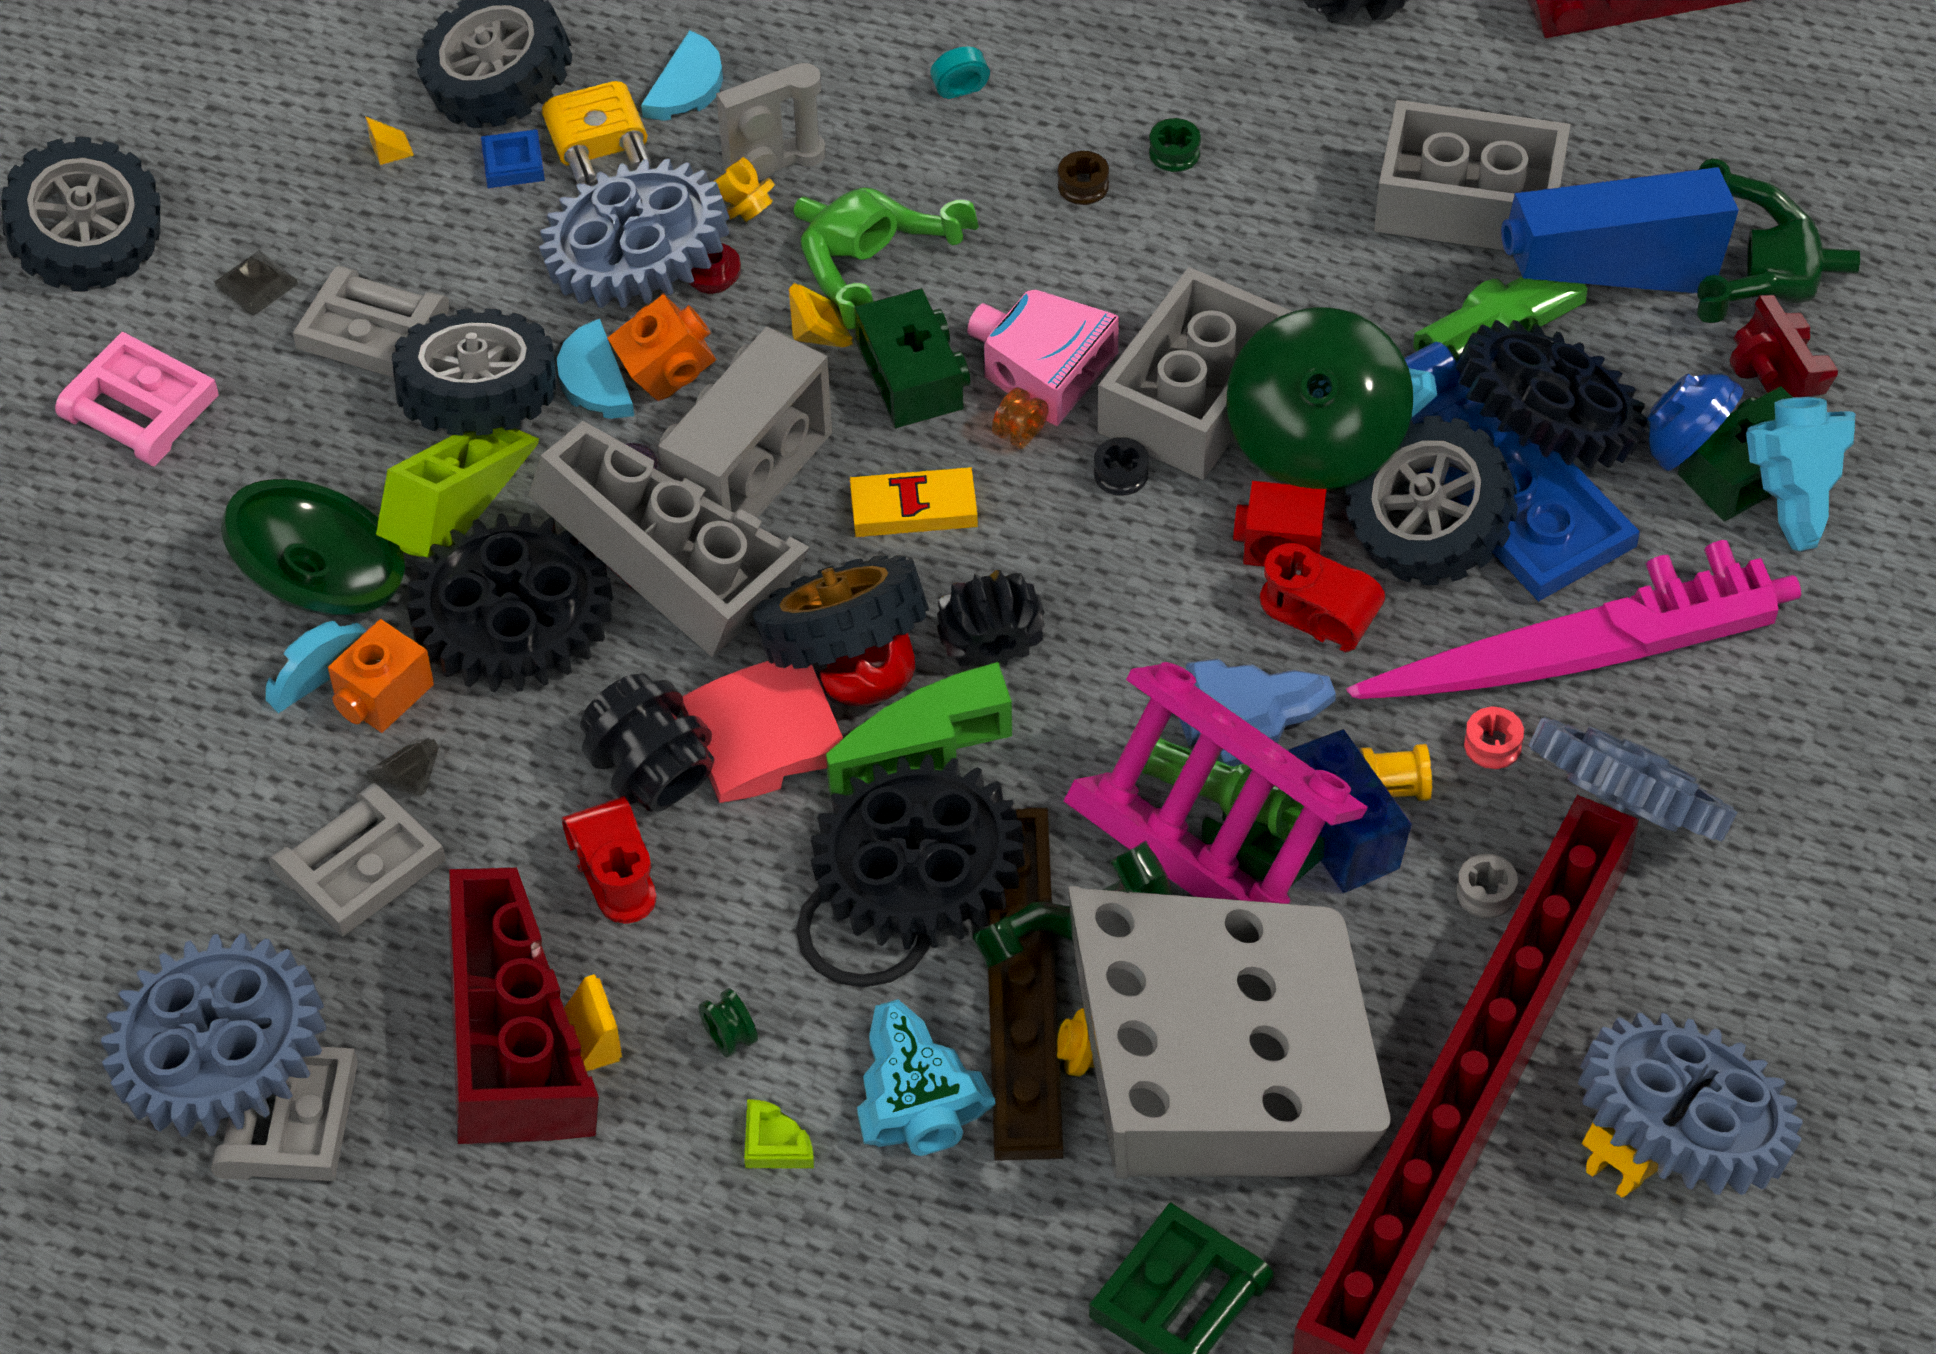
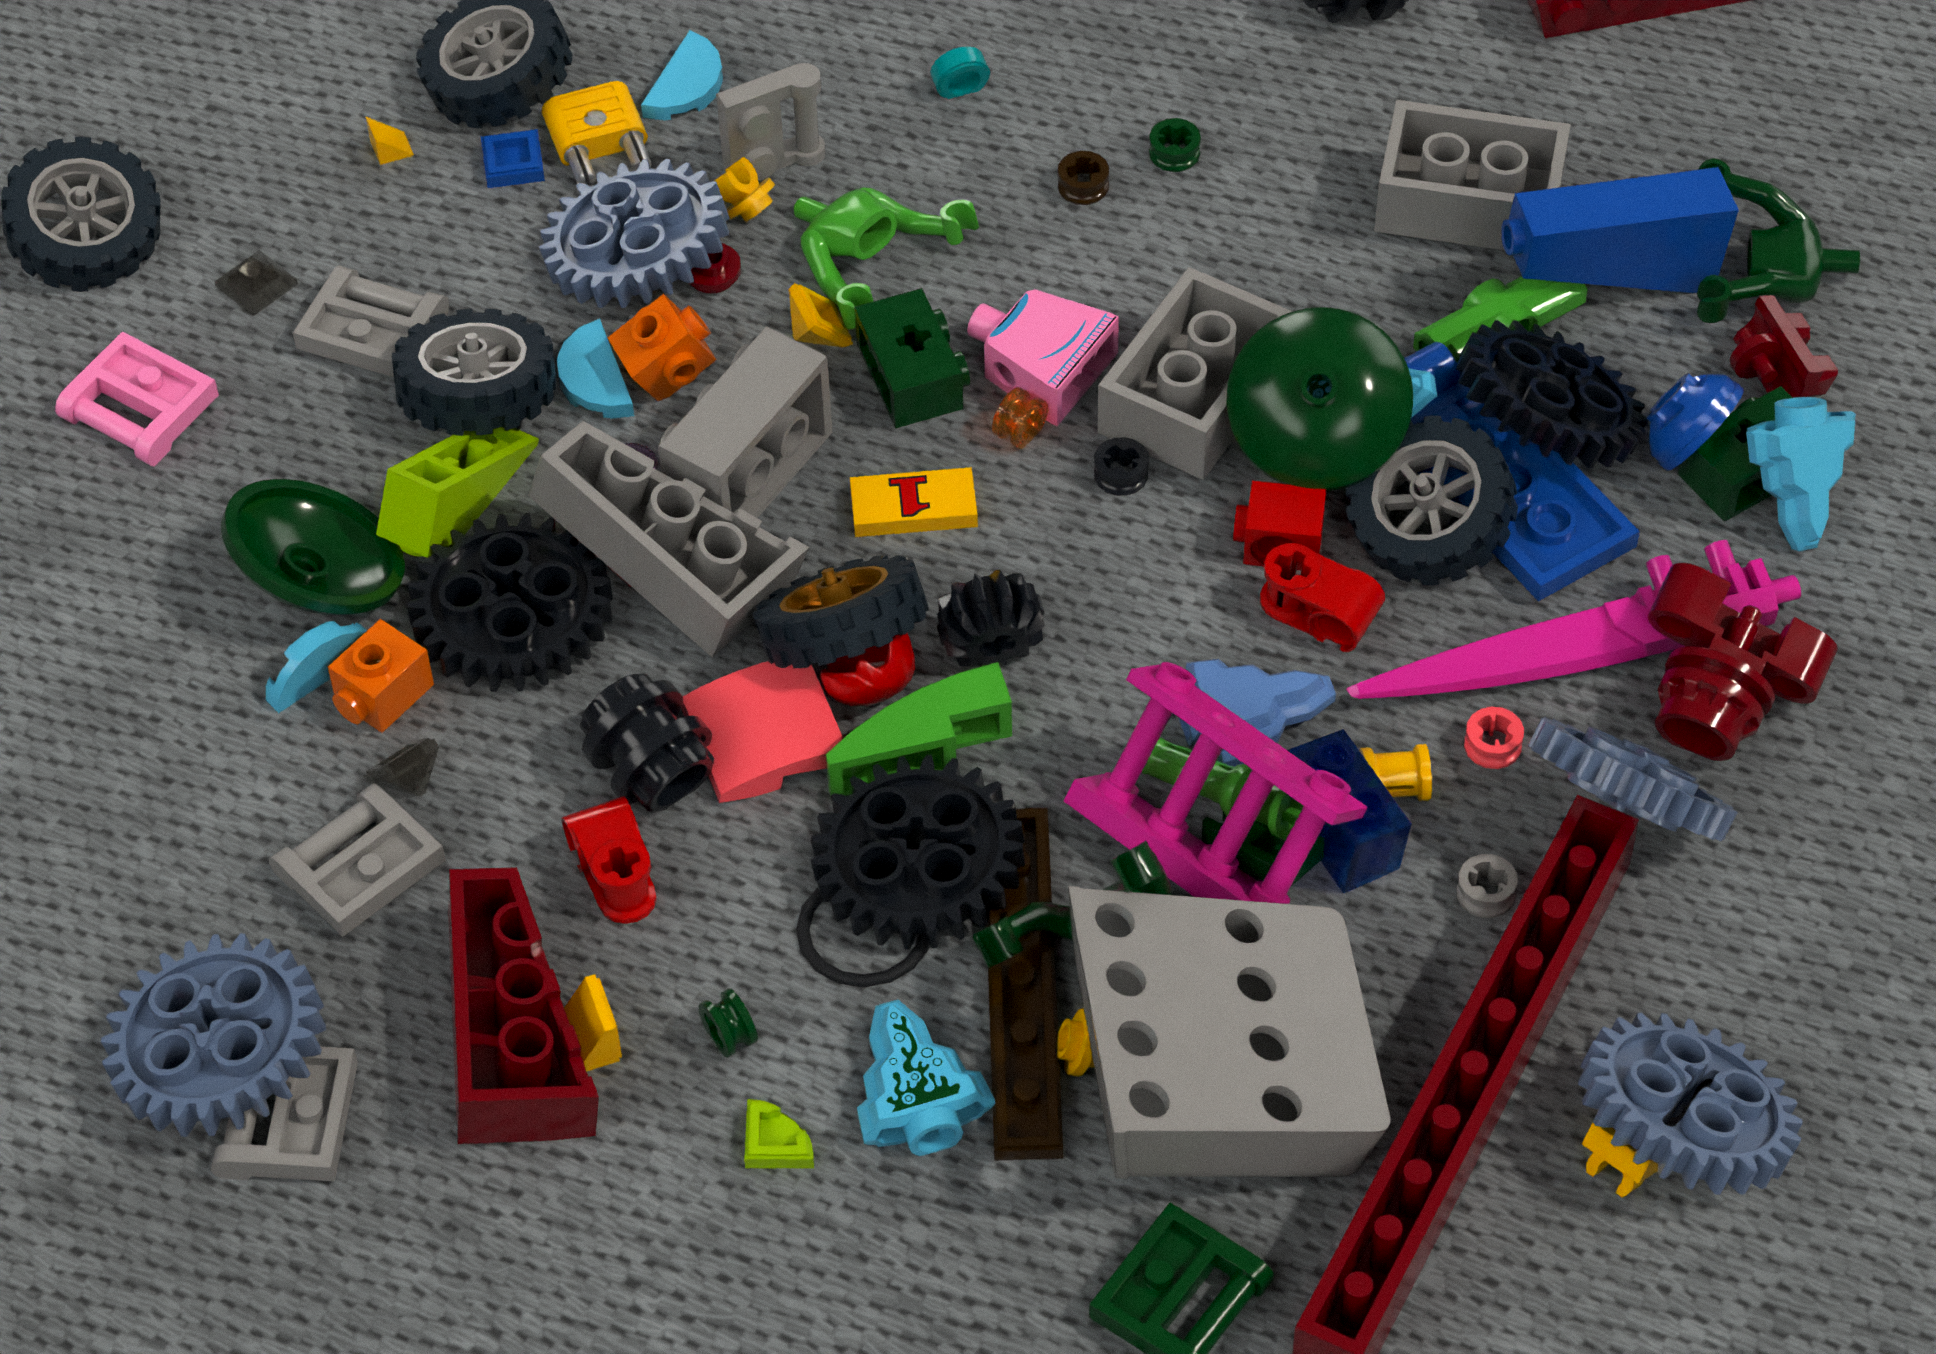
(1729, 664): none -> dark red beam

